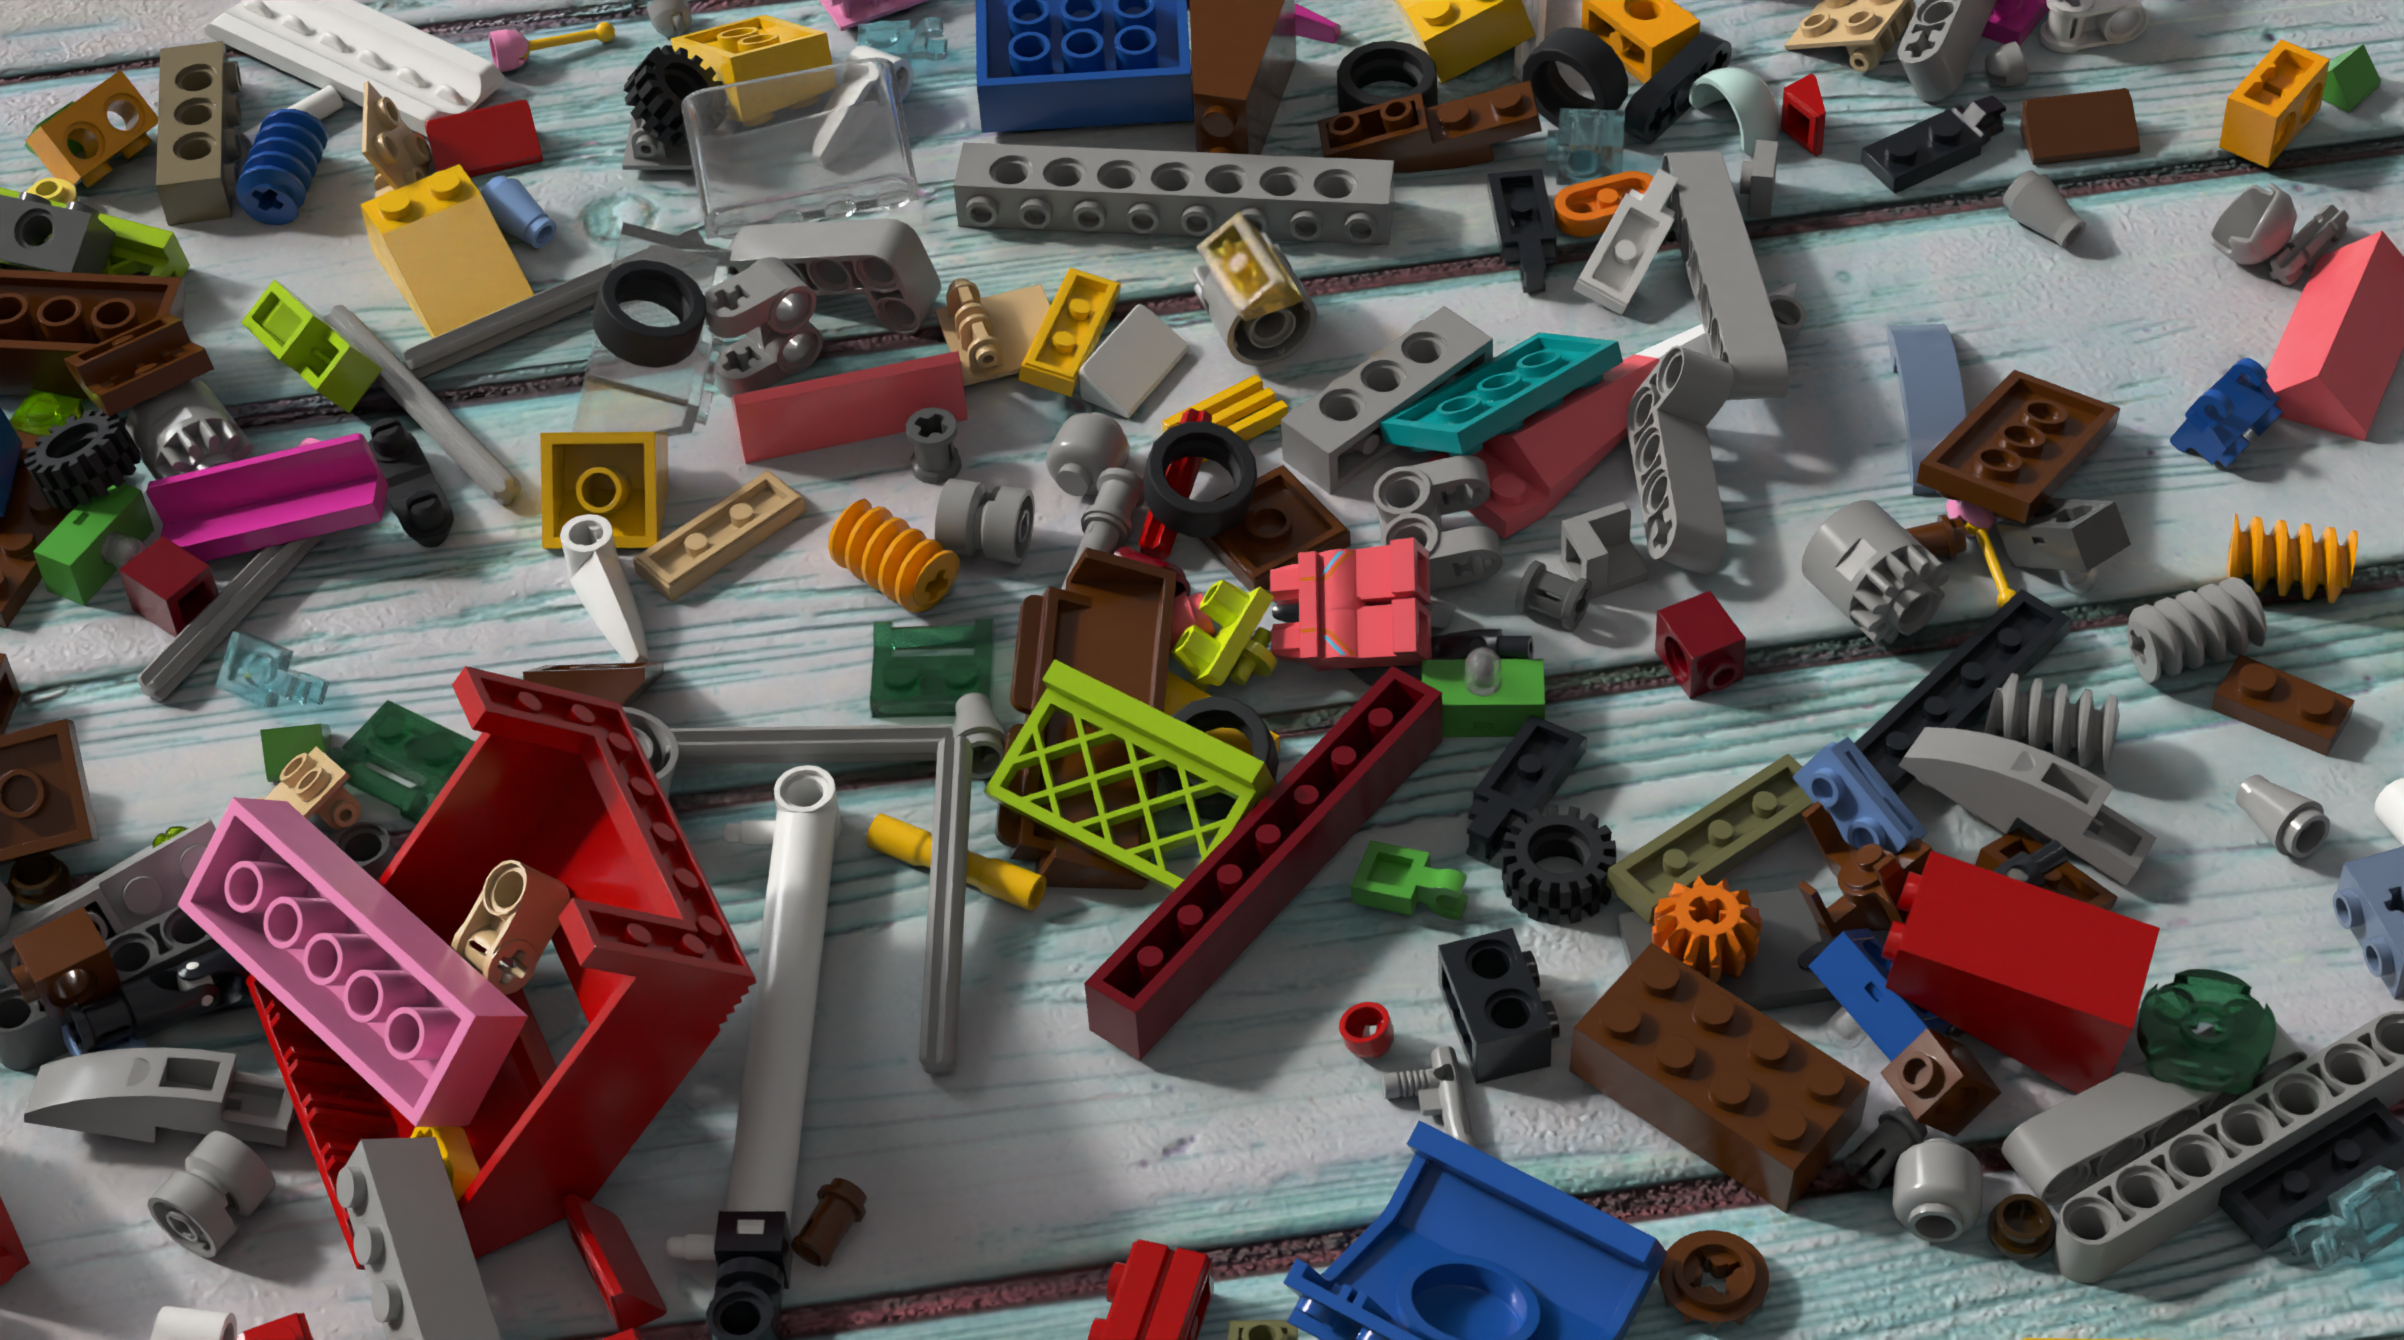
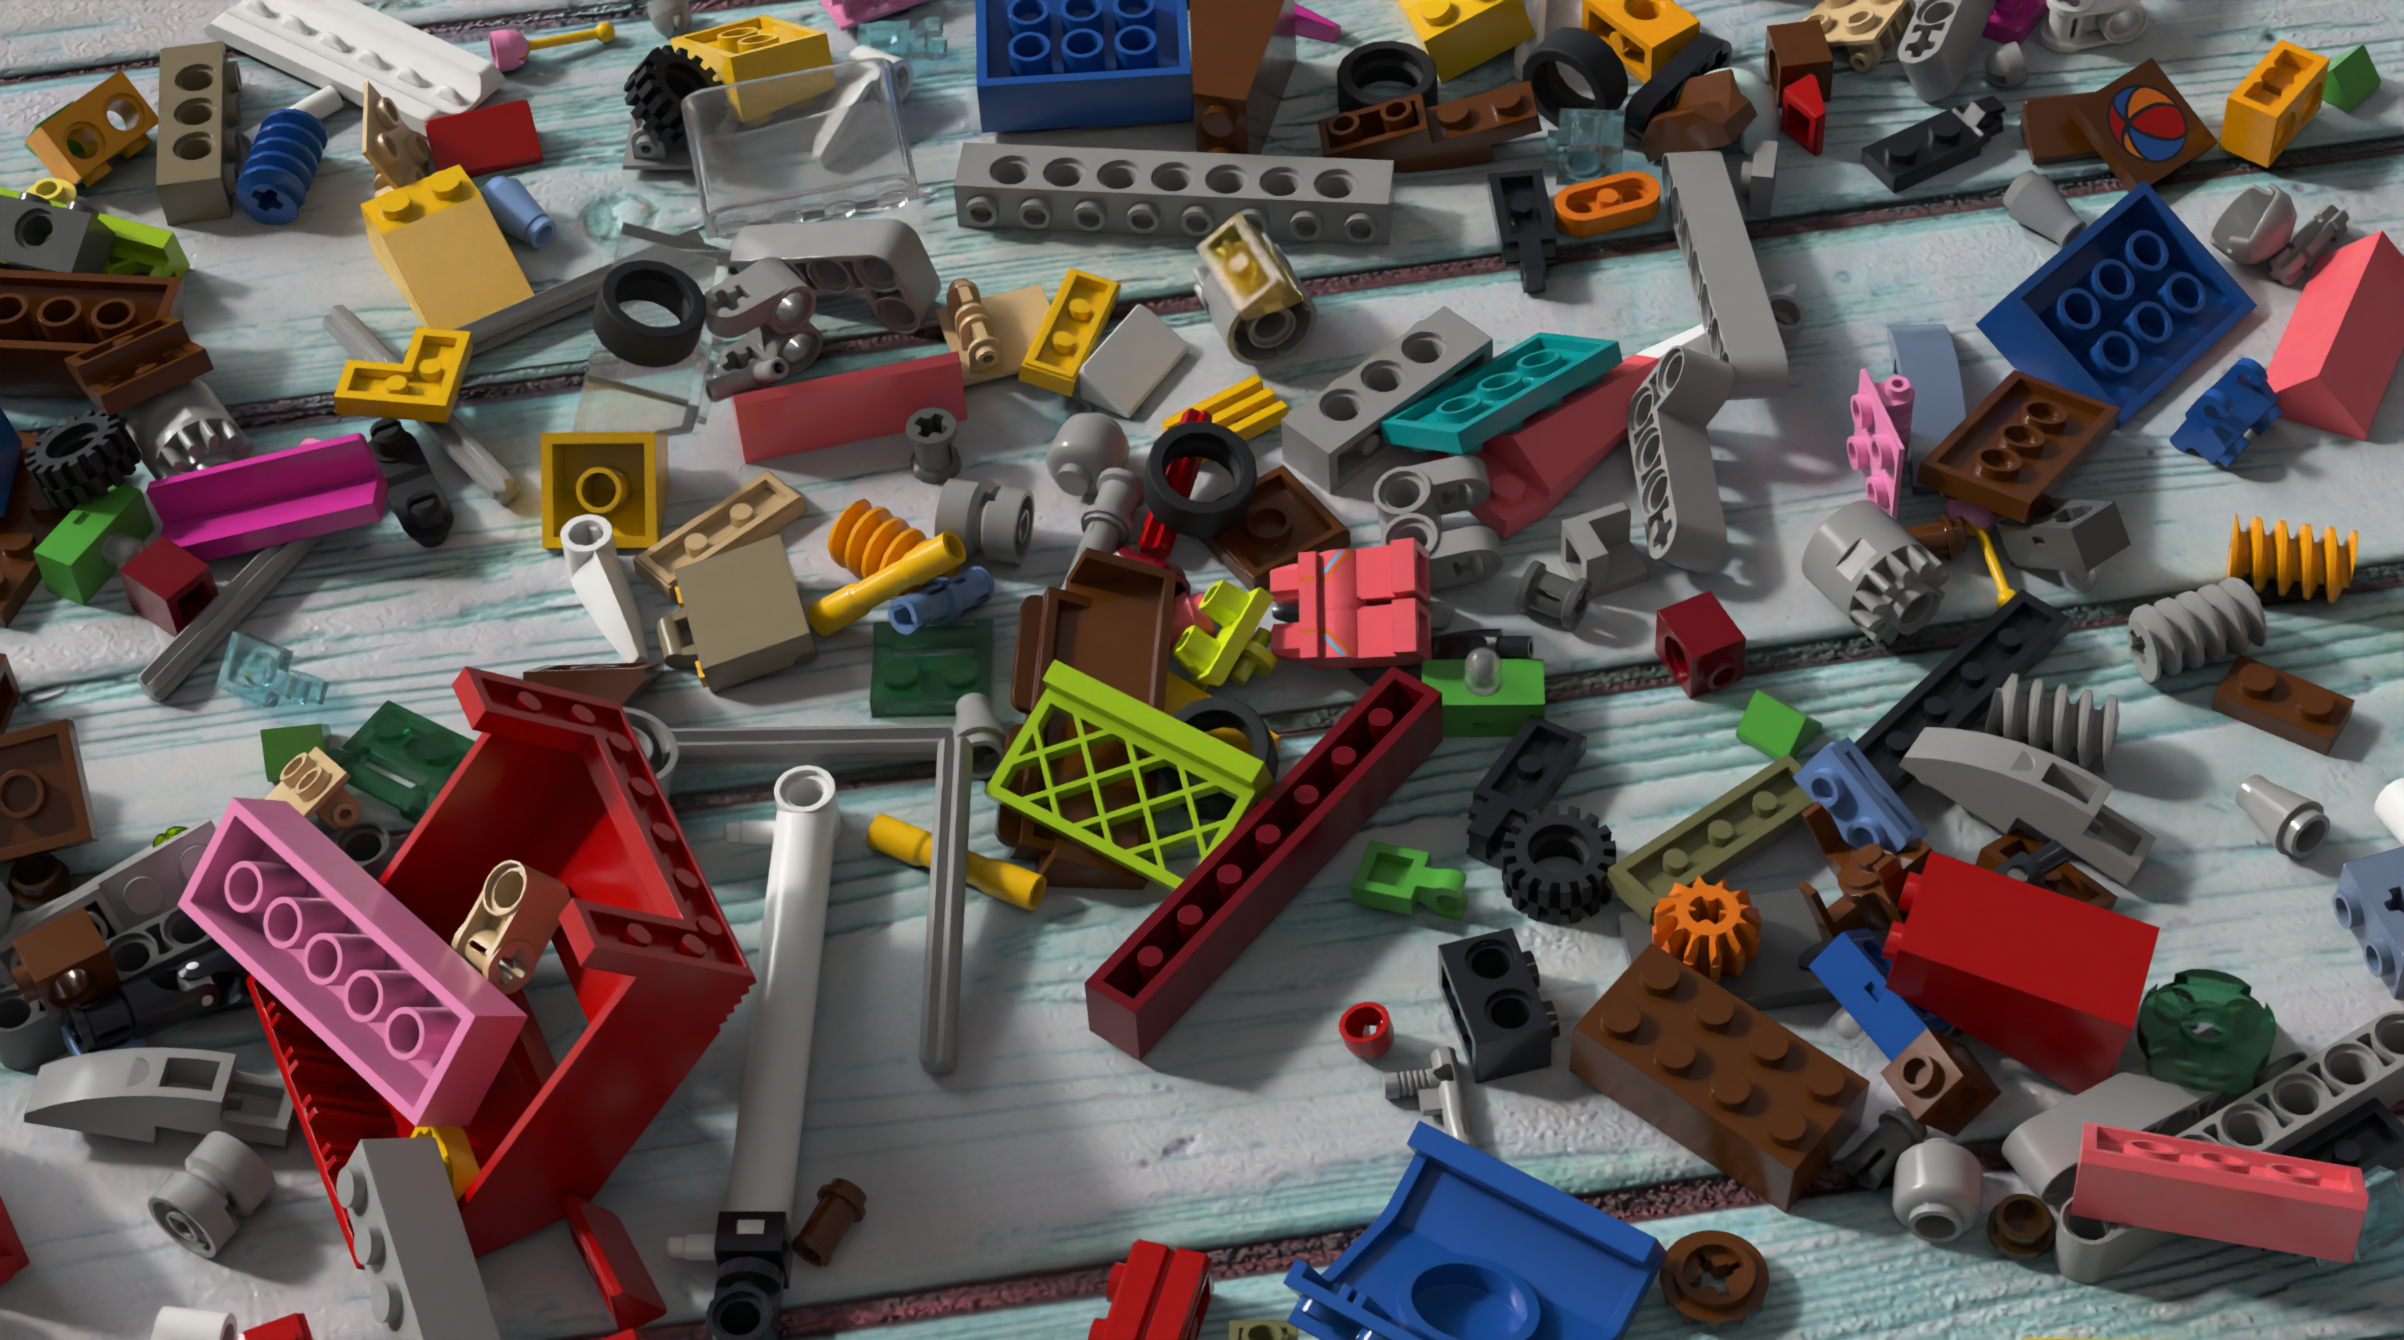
(44, 410): clear neon green plate -> none
(311, 346): lime slope -> none
(416, 390): none -> yellow plate
(740, 616): none -> dark tan piece
(757, 375): none -> light grey piece
(914, 568): none -> yellow piece
(941, 600): none -> medium blue pin
(1628, 245): white hinge -> none
(1703, 117): none -> reddish brown slope
(1776, 726): none -> bright green slope
(1795, 52): none -> reddish brown brick
(1881, 436): none -> bright pink hinge
(2119, 307): none -> blue slope
(2142, 126): none -> tile
(2219, 1192): none -> coral slope

